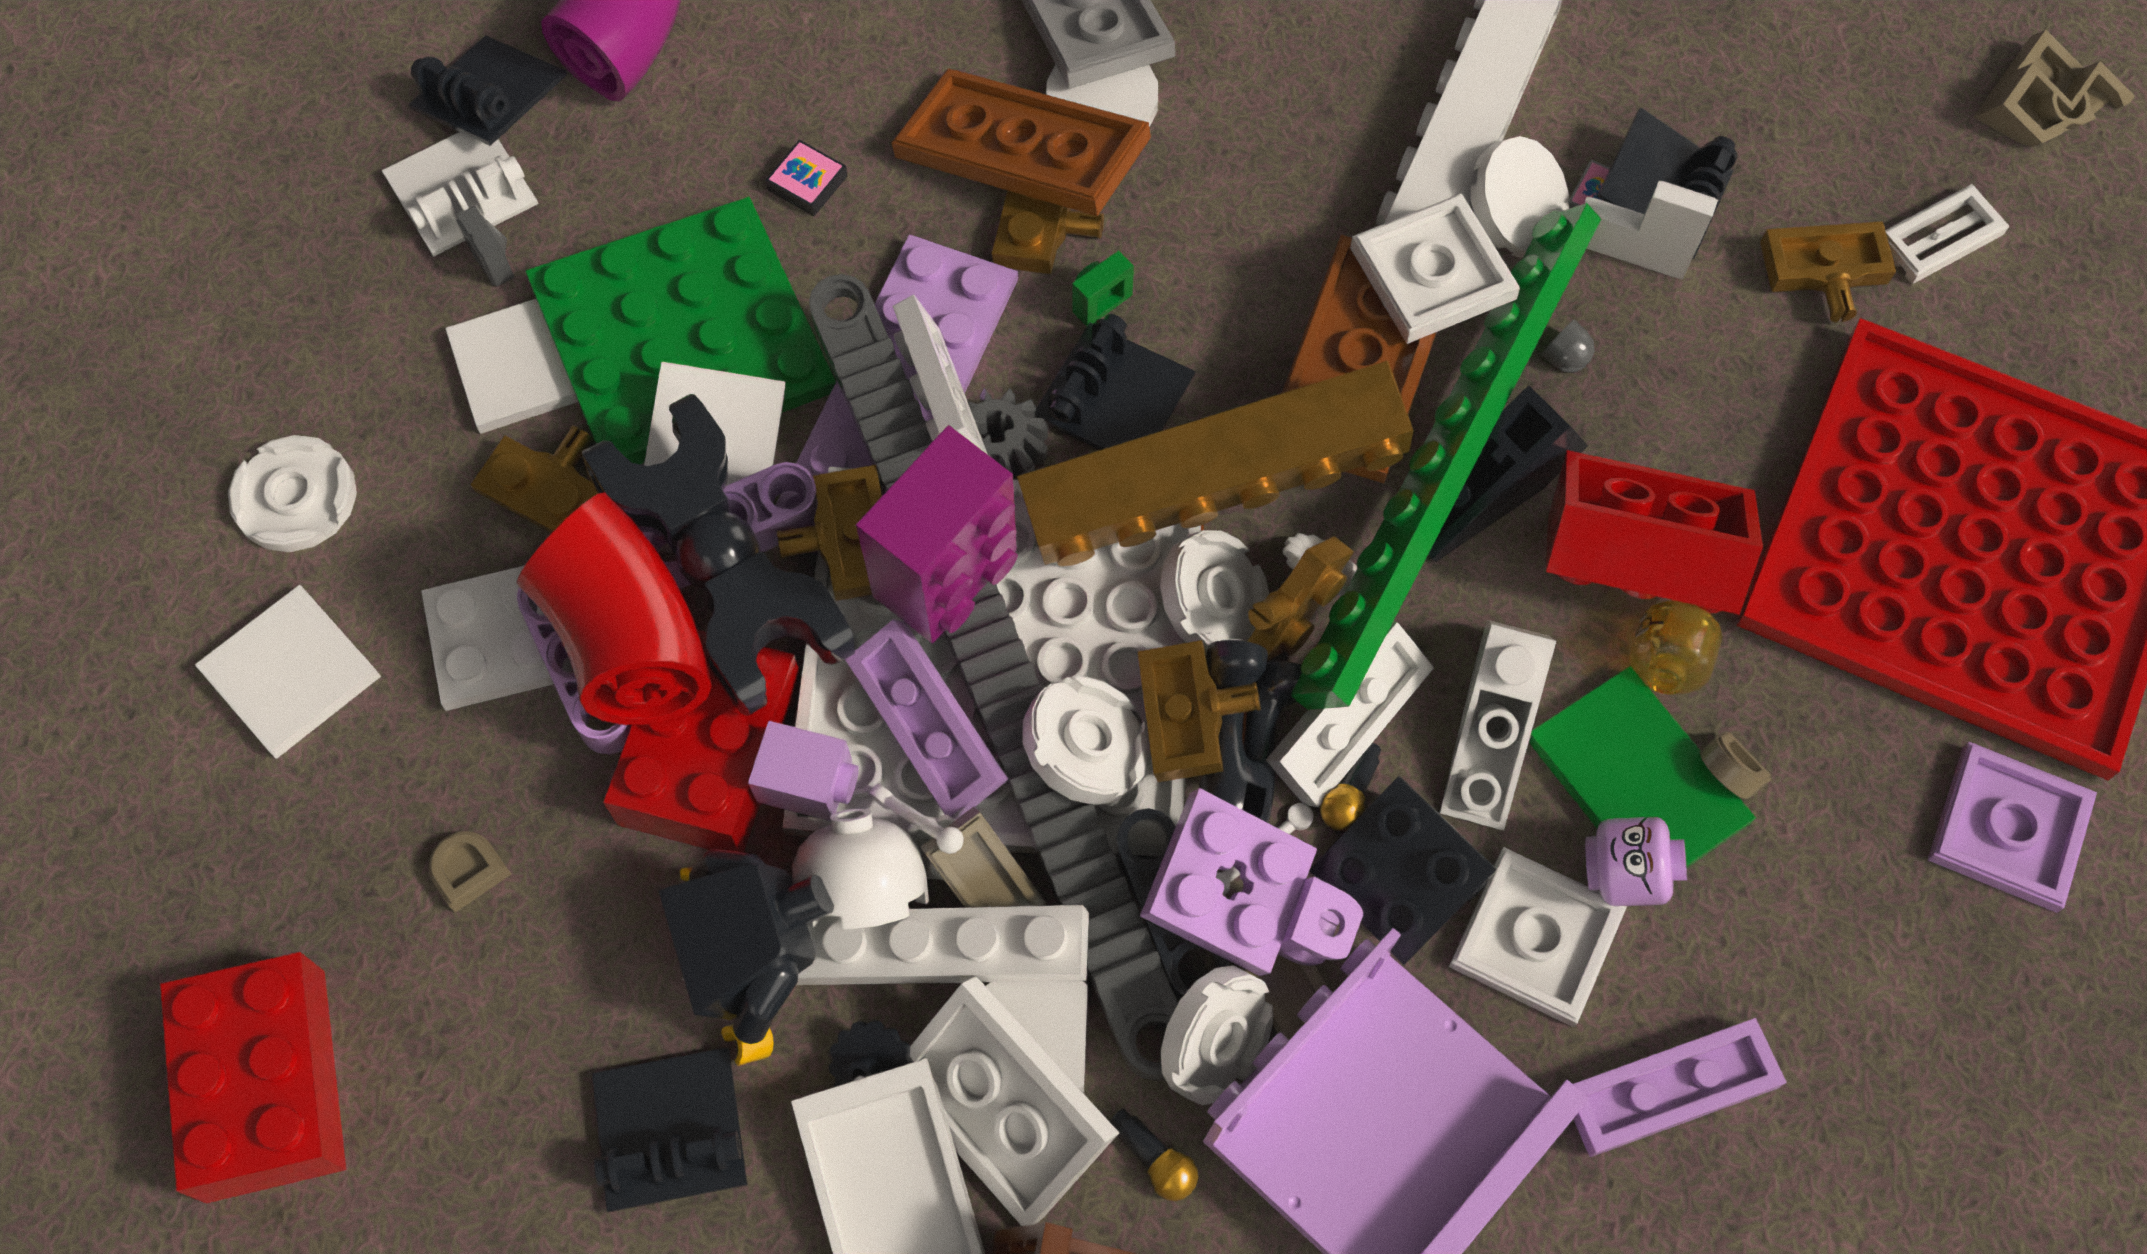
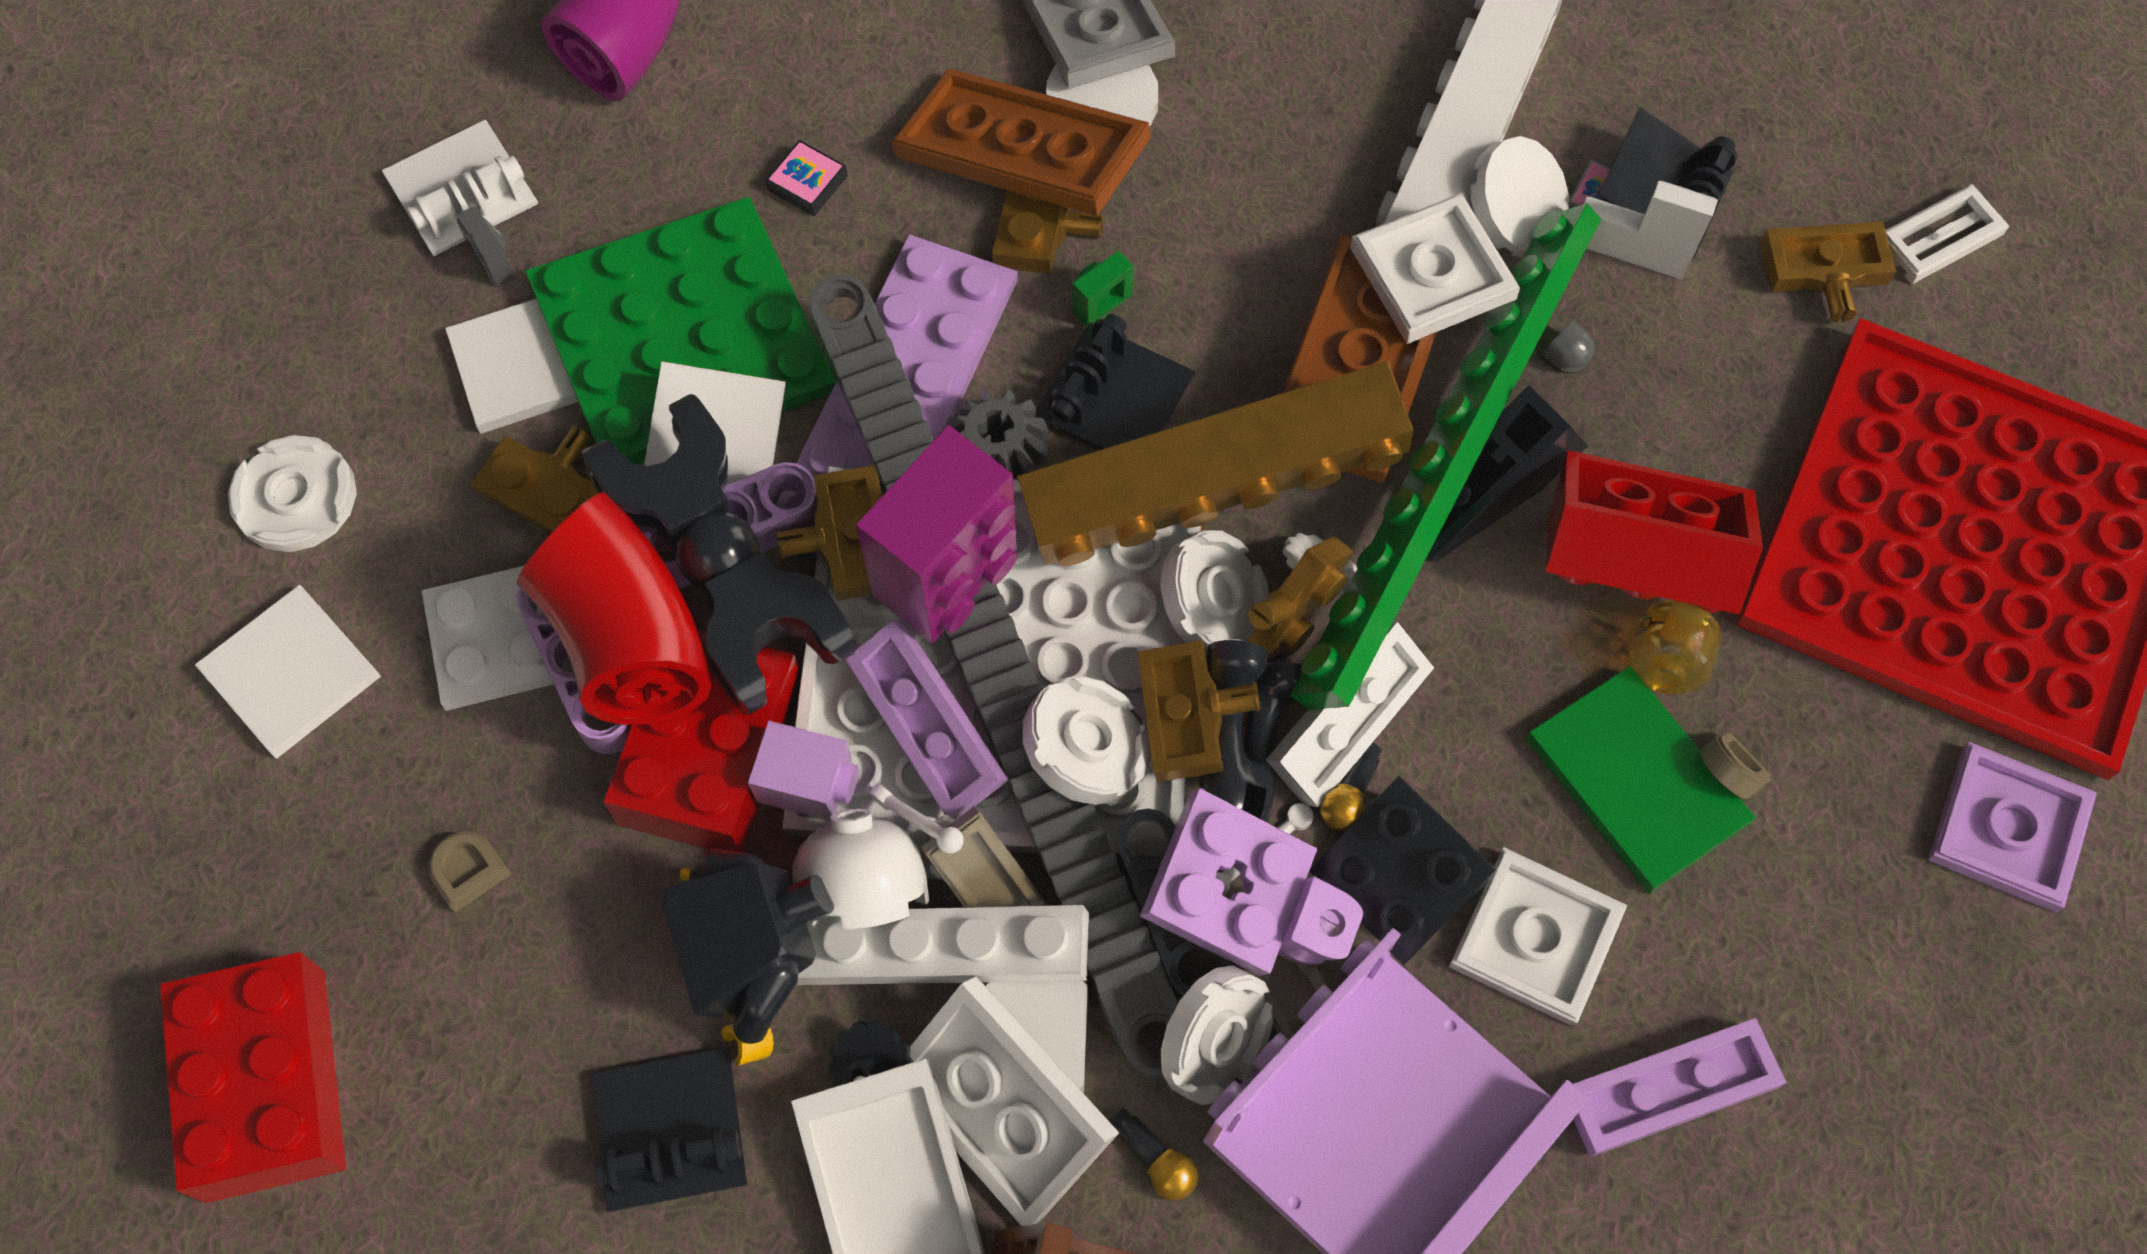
(483, 89): black hinge -> none
(936, 378): white plate -> none
(1496, 723): white slope -> none
(1634, 861): lavender head -> none
(2033, 108): dark tan slope -> none

